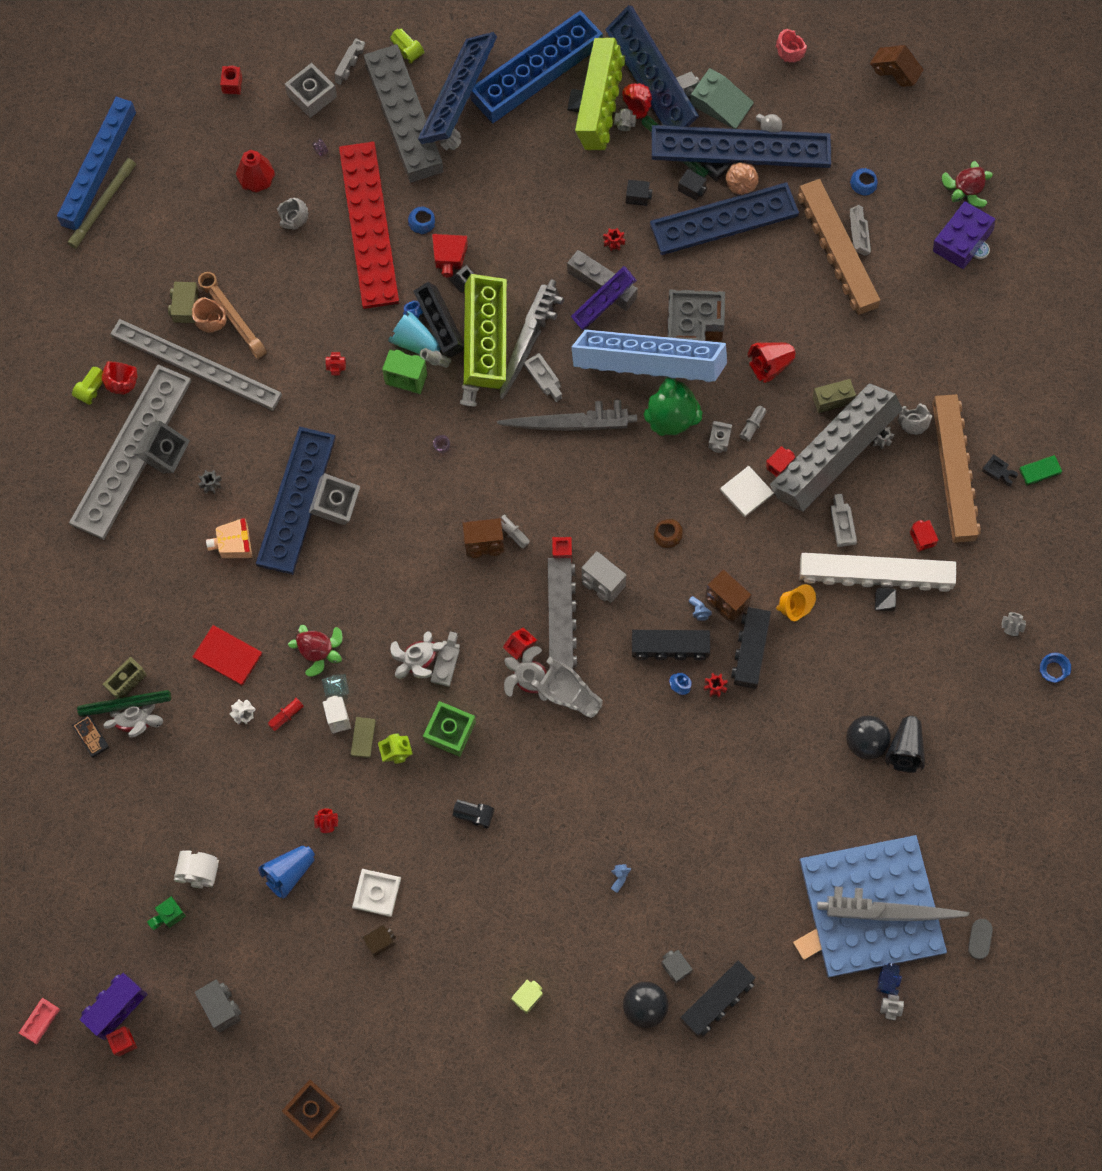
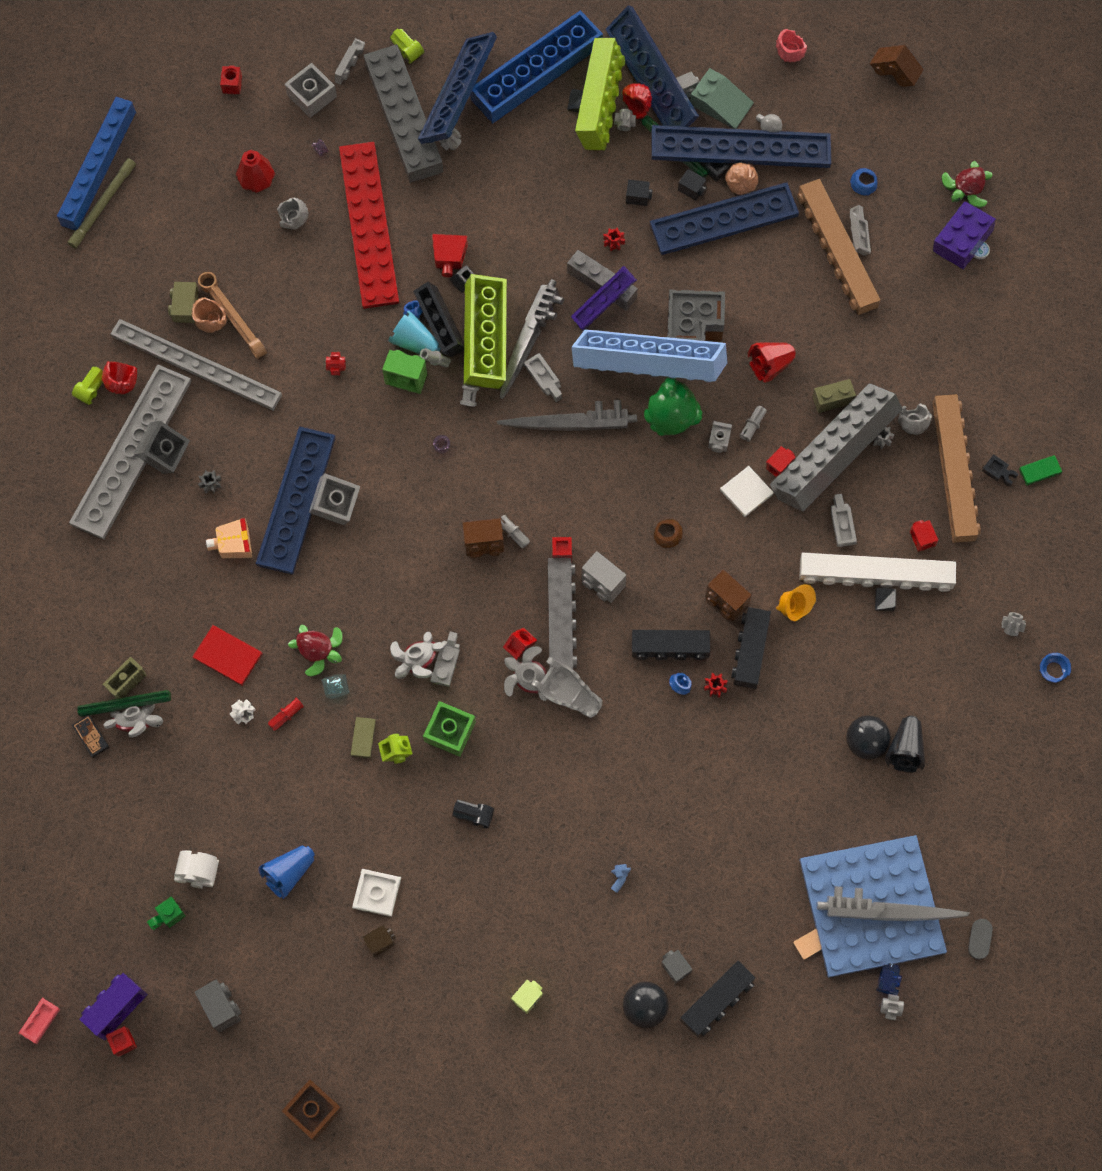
(326, 820): red gear -> none
(336, 714): white brick -> none
(421, 228): blue piece -> none
(701, 611): medium blue plate -> none

